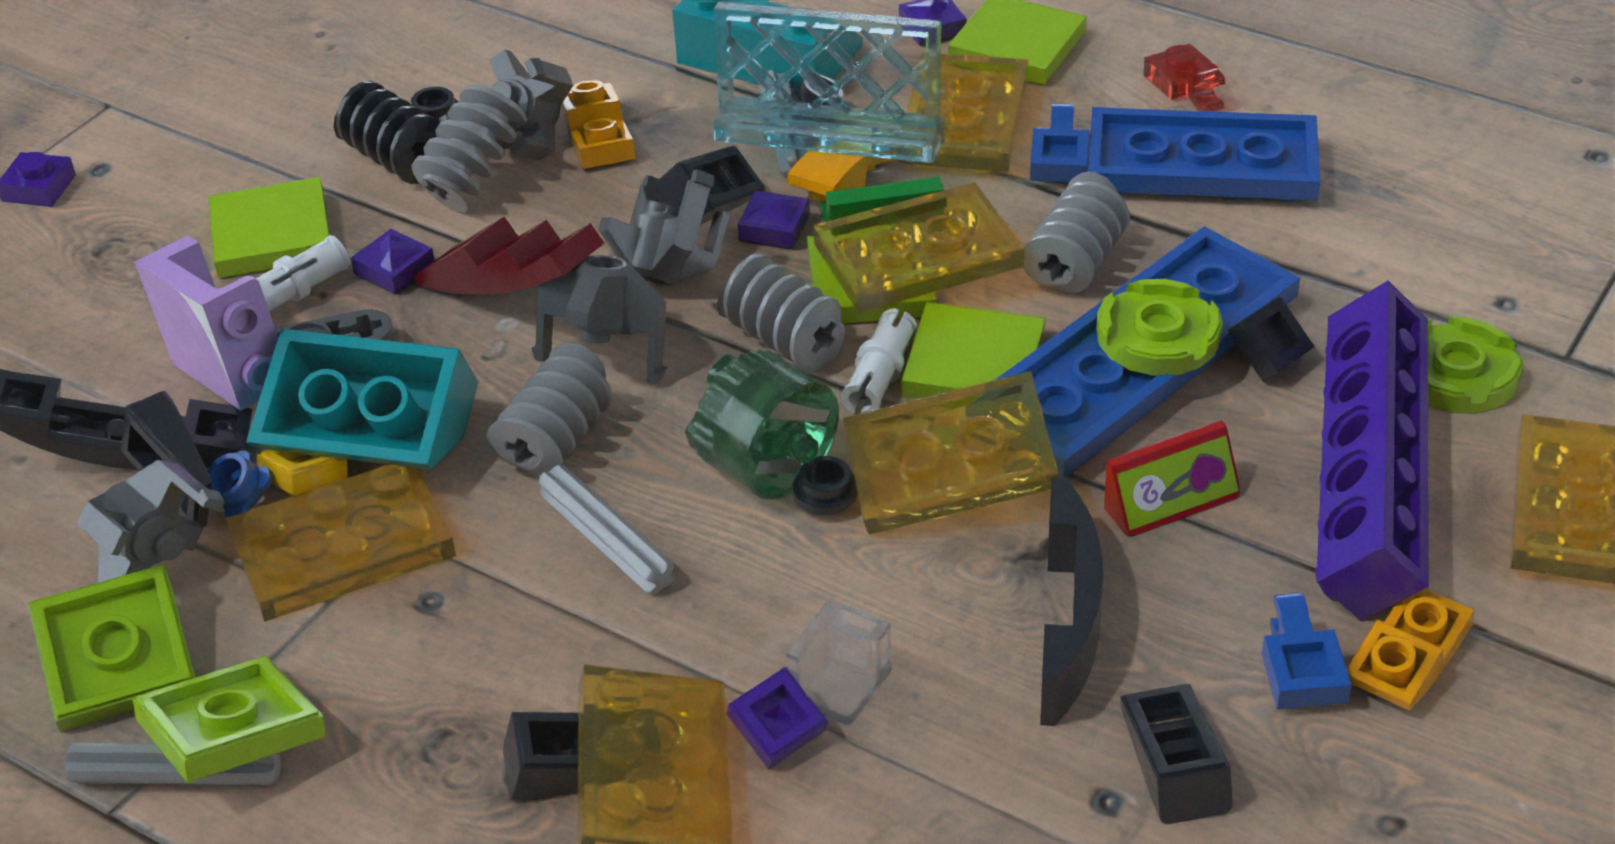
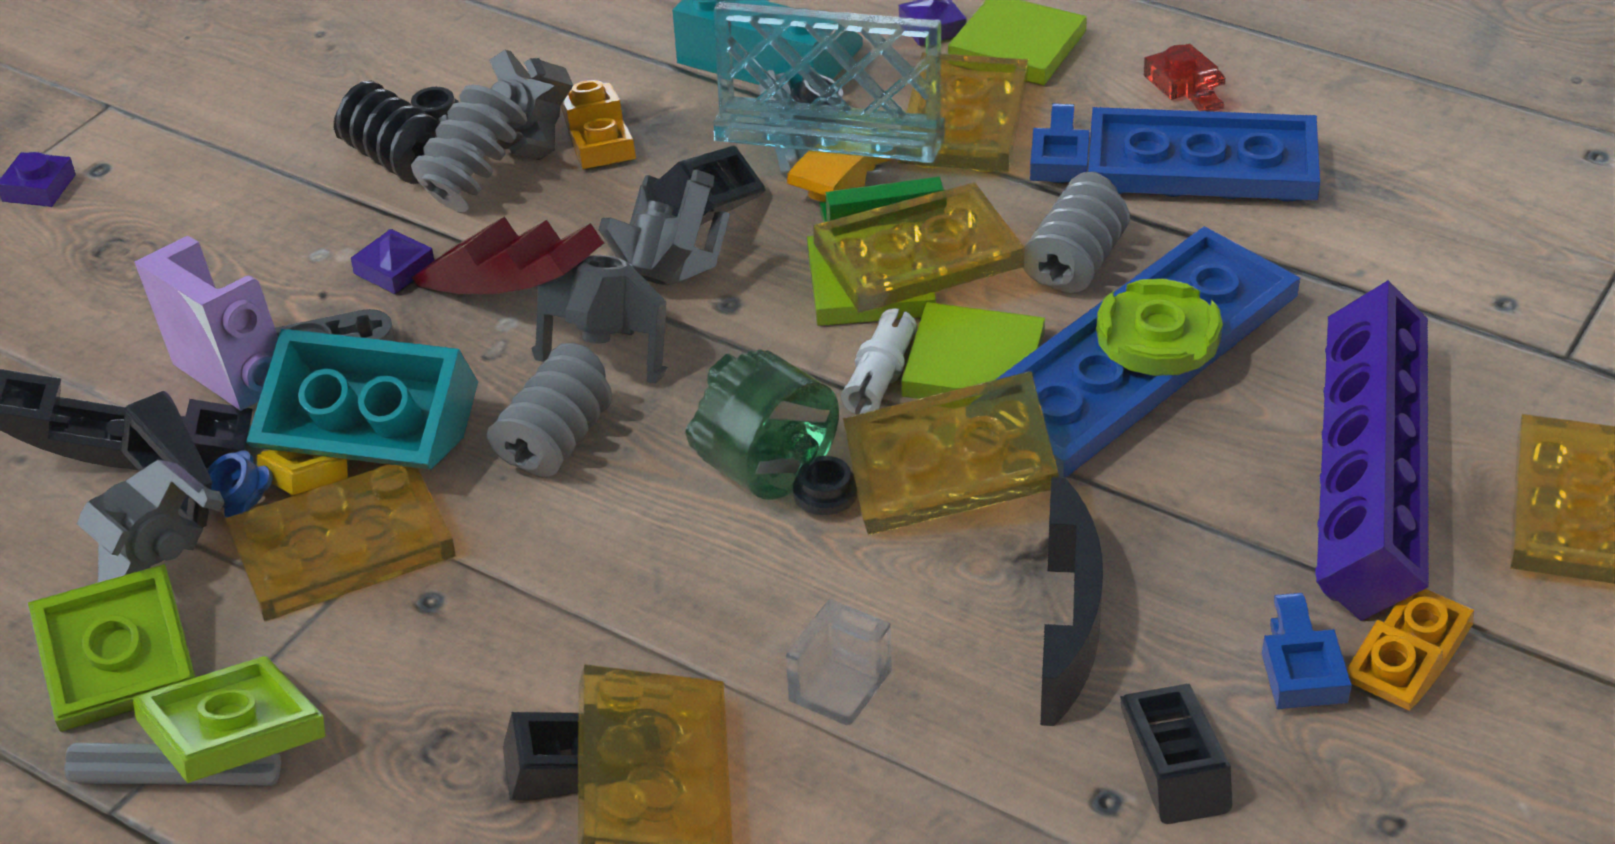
(266, 223): lime tile -> none
(295, 276): white pin -> none
(607, 529): light grey axle -> none
(773, 219): dark purple tile -> none
(776, 717): dark purple tile -> none
(783, 312): light grey piece -> none
(1171, 479): slope -> none
(1271, 338): black plate -> none
(1471, 366): lime tile -> none

